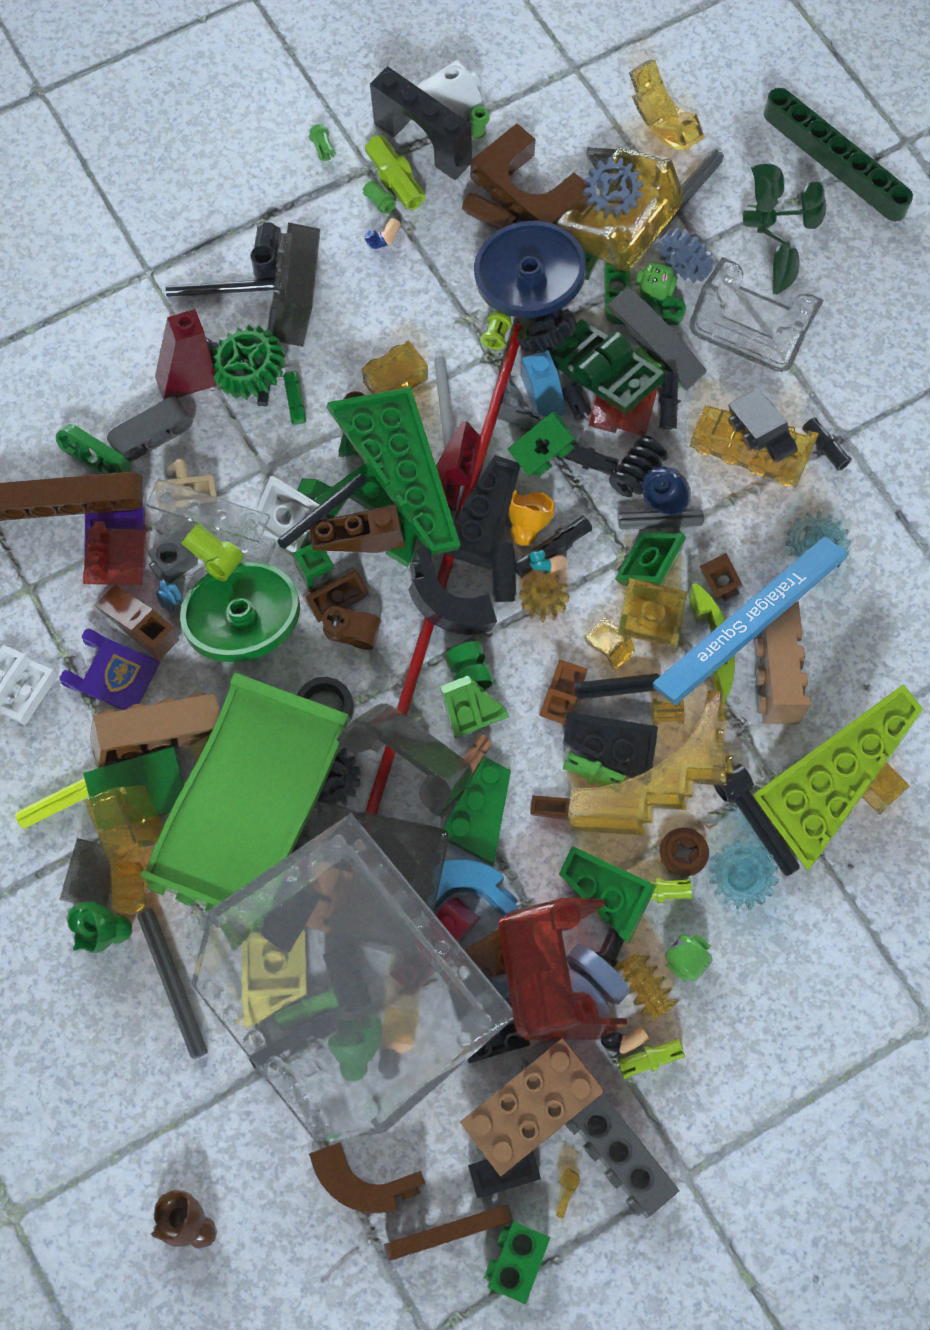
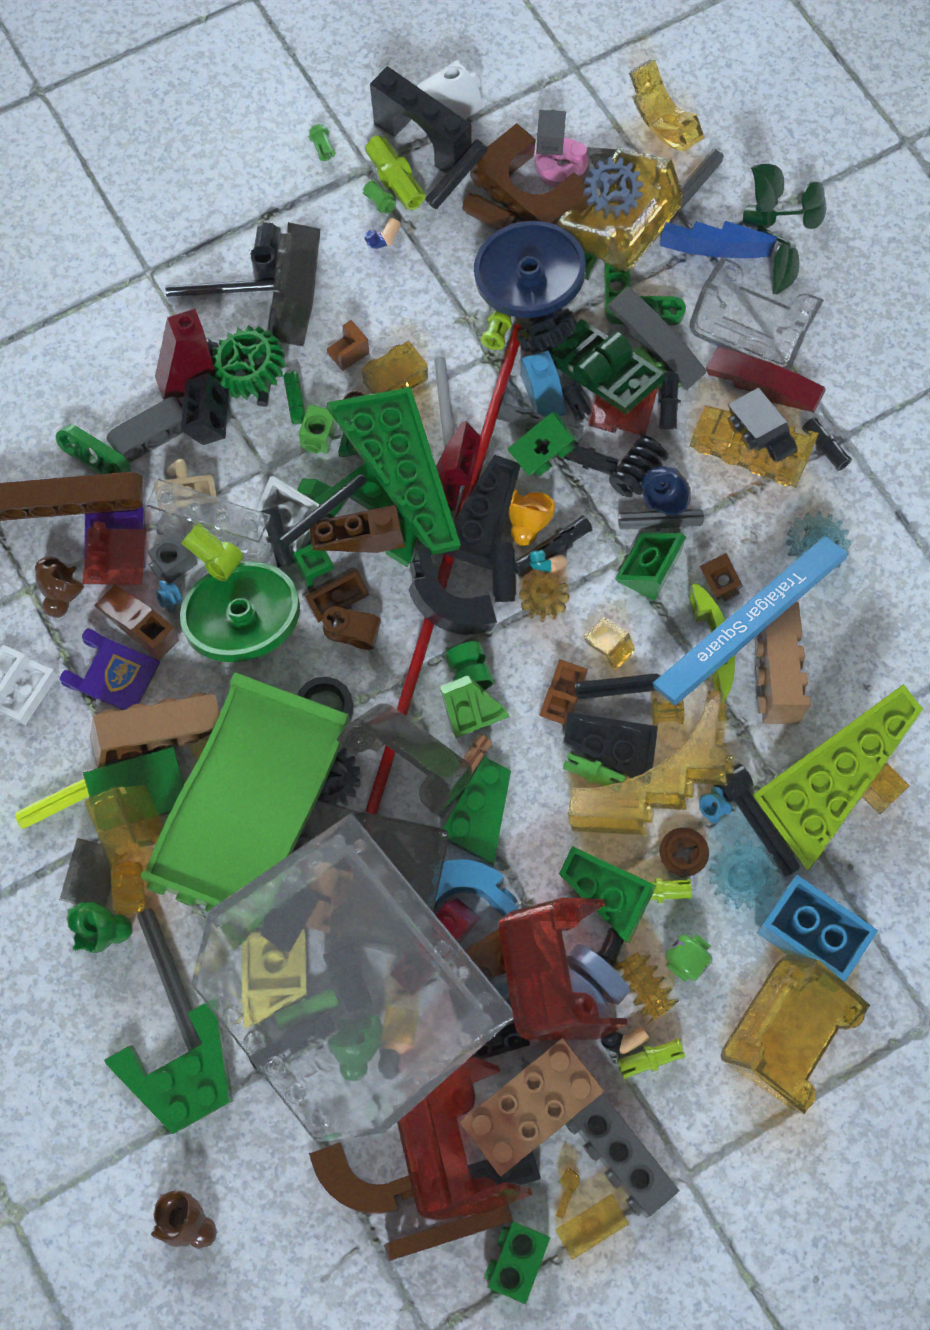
(56, 585): none -> reddish brown piece
(188, 1085): none -> green wing
(205, 409): none -> black brick
(275, 530): none -> black pin
(315, 419): none -> bright green brick
(350, 348): none -> dark orange panel
(437, 1155): none -> clear red windscreen
(456, 174): none -> black axle
(479, 118): bright green pin -> none
(550, 132): none -> dark grey brick
(550, 807): reddish brown piece -> none
(573, 153): none -> bright pink plate
(591, 1227): none -> clear yellow plate
(652, 612): clear yellow slope -> none
(656, 280): bright green head -> none
(685, 255): sand blue gear -> none
(707, 806): none -> dark azure plate
(728, 242): none -> blue slope
(776, 382): none -> dark red slope
(791, 1028): none -> clear yellow windscreen
(817, 927): none -> dark azure brick
(838, 154): dark green beam -> none

